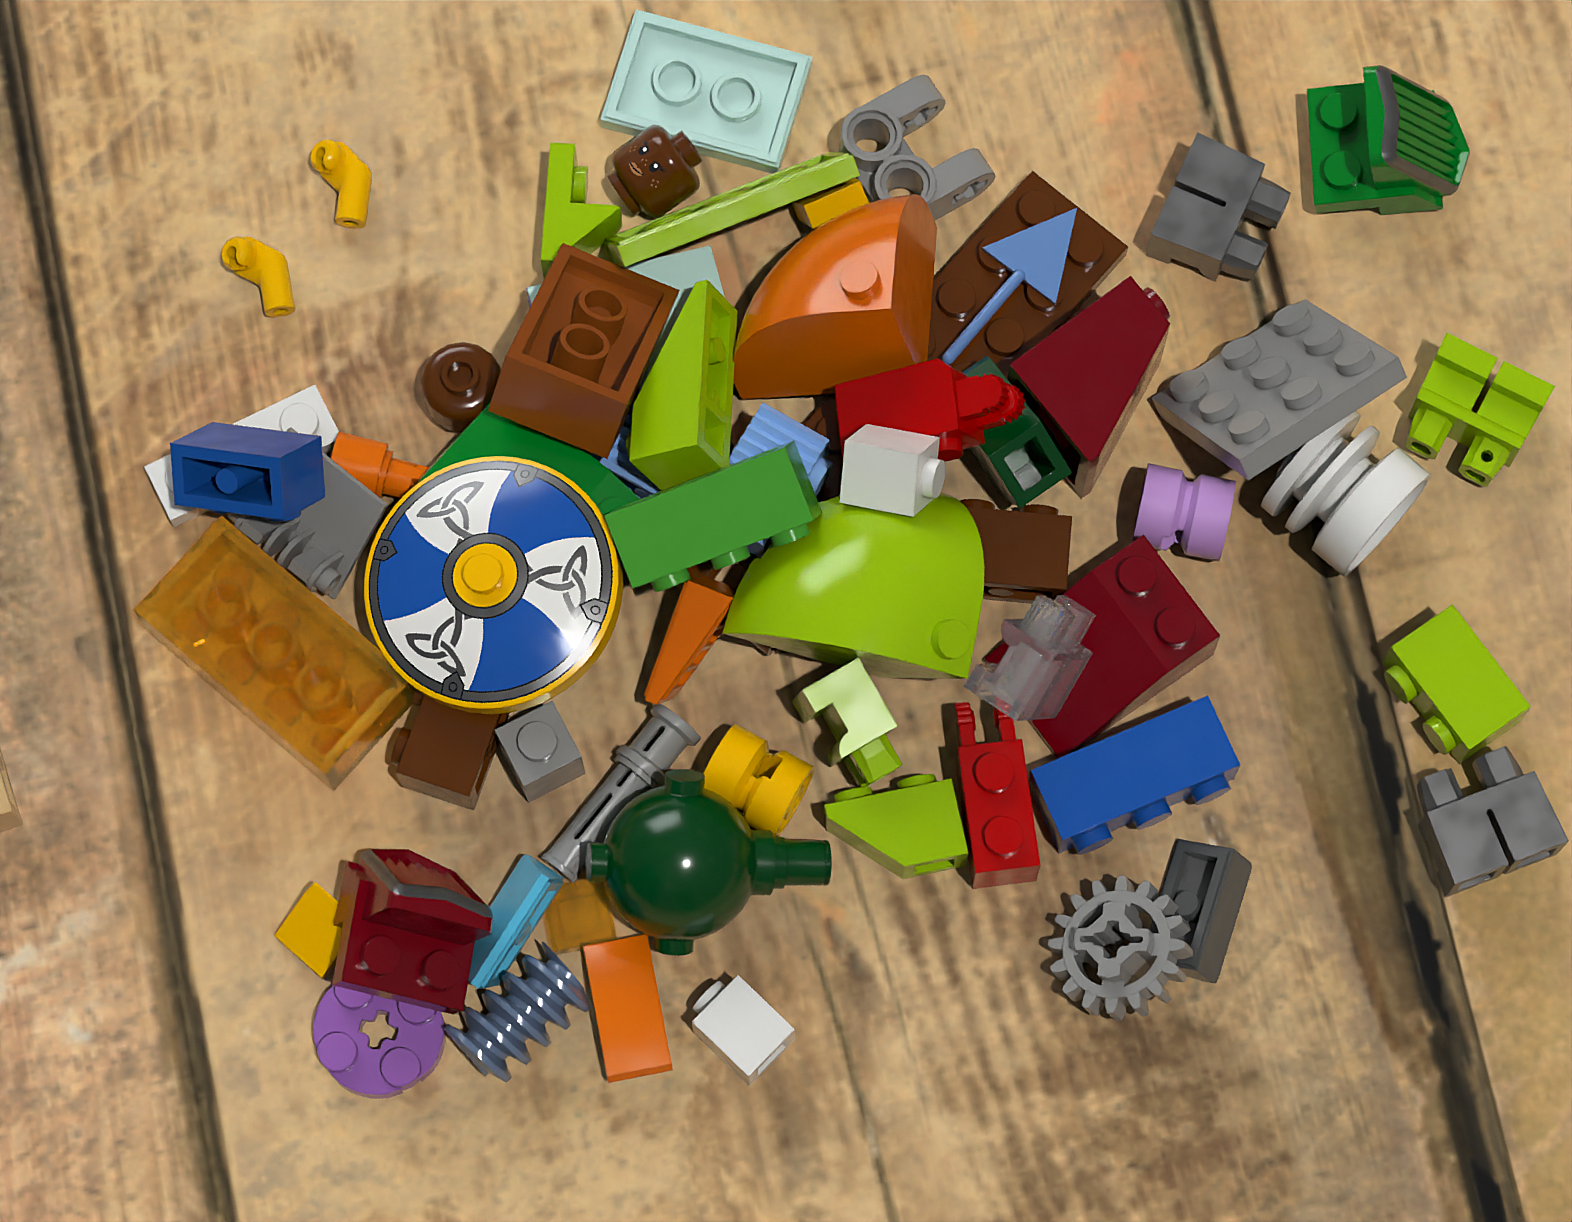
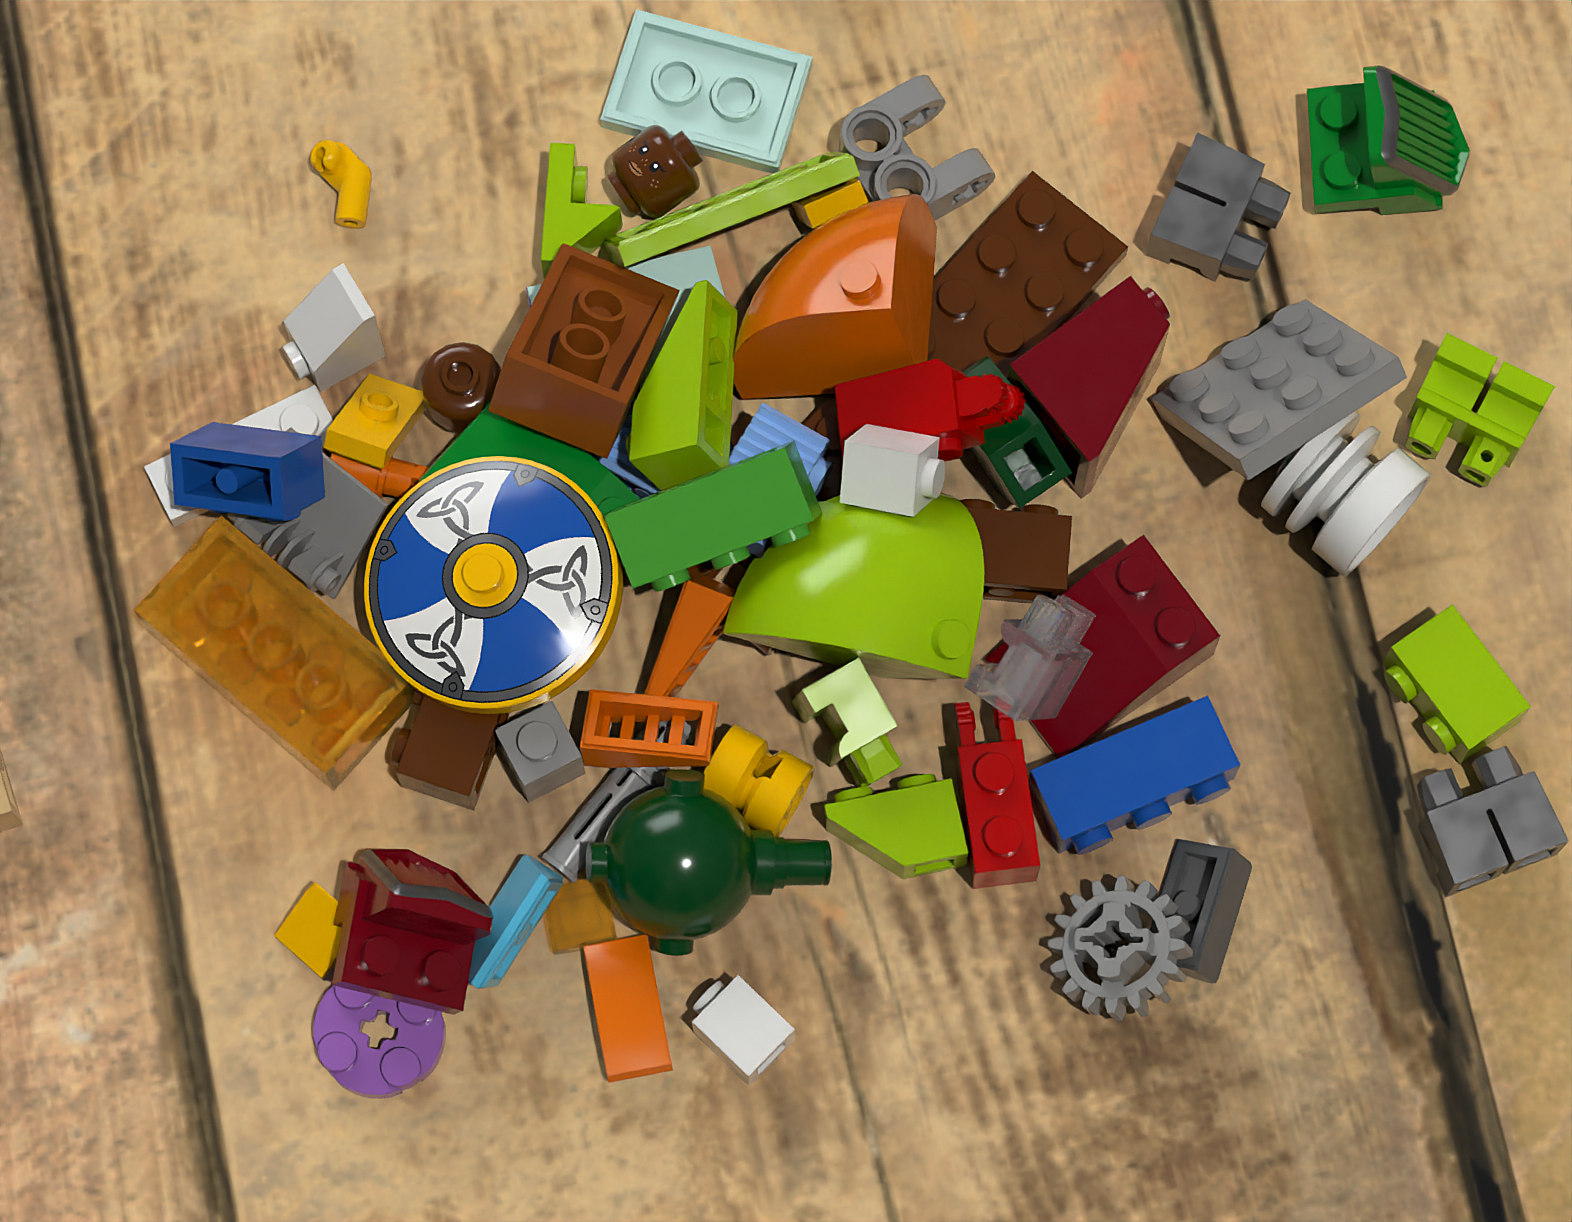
(263, 267): yellow arm -> none
(332, 331): none -> white slope
(375, 421): none -> yellow plate
(519, 1015): sand blue piece -> none
(624, 752): none -> orange slope
(1033, 257): medium blue piece -> none
(1184, 511): lavender wheel -> none

